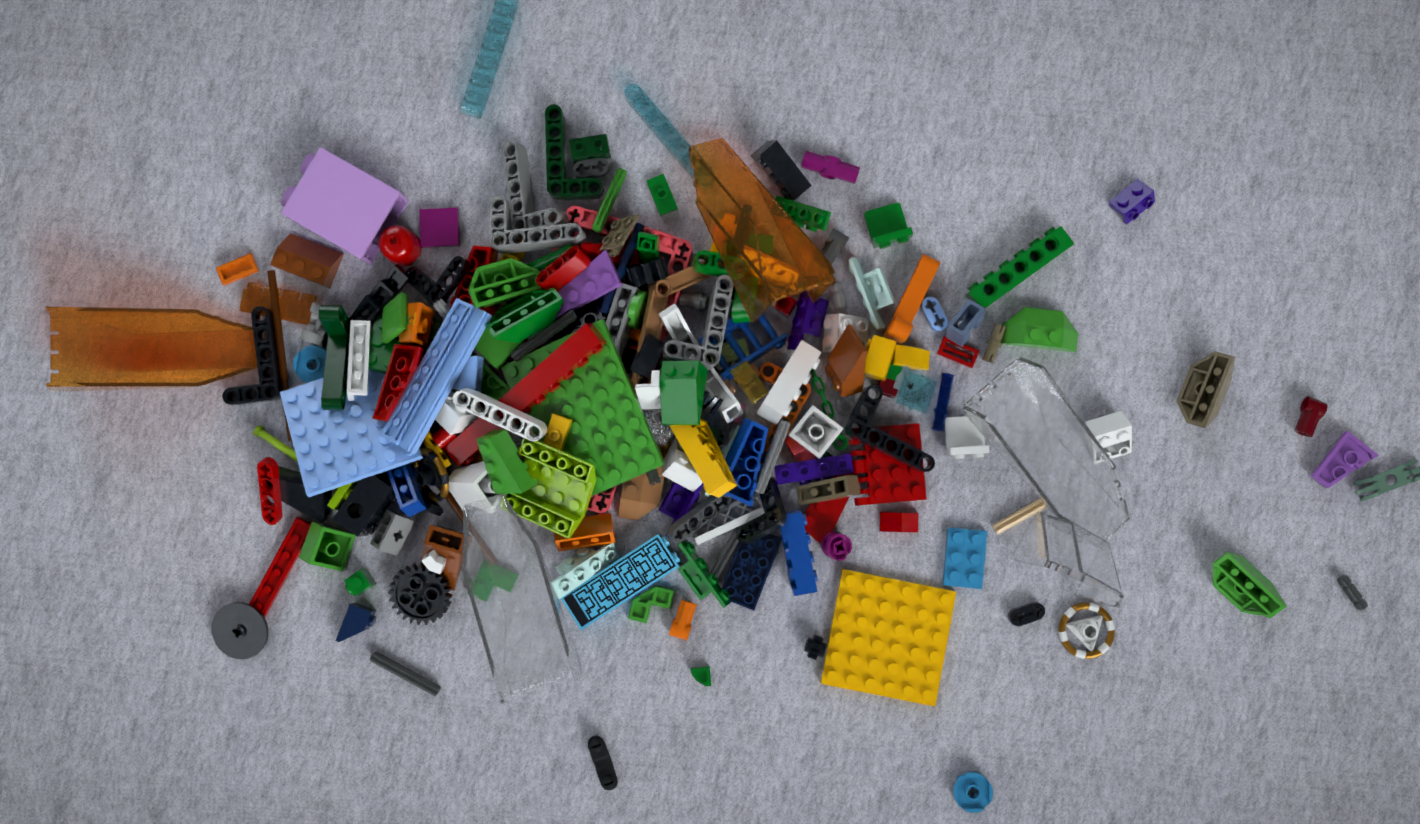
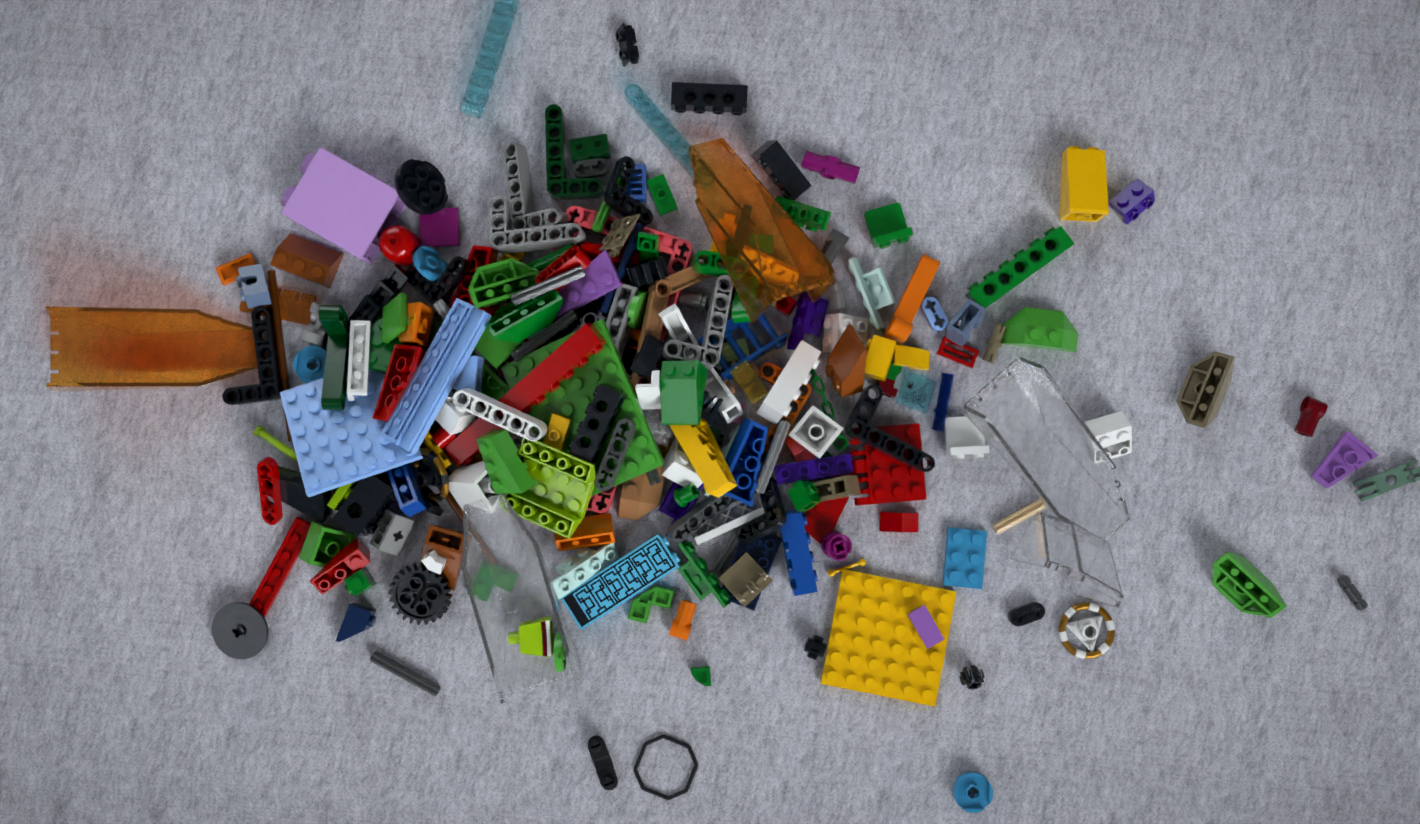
(254, 286): none -> sand blue brick
(341, 566): none -> red slope
(421, 187): none -> black tile
(421, 260): none -> dark azure tile
(534, 637): none -> lime torso
(547, 285): none -> dark grey axle
(559, 654): none -> bright green tile
(611, 452): none -> dark grey beam
(614, 400): none -> black brick
(619, 192): none -> black beam
(626, 36): none -> black hinge
(638, 197): none -> blue slope
(686, 494): none -> green bush
(690, 778): none -> black piece
(701, 91): none -> black brick
(745, 579): none -> dark tan hinge
(804, 495): none -> green brick
(831, 572): none -> yellow hinge
(925, 626): none -> medium lavender tile
(972, 677): none -> black gear
(1083, 185): none -> yellow slope

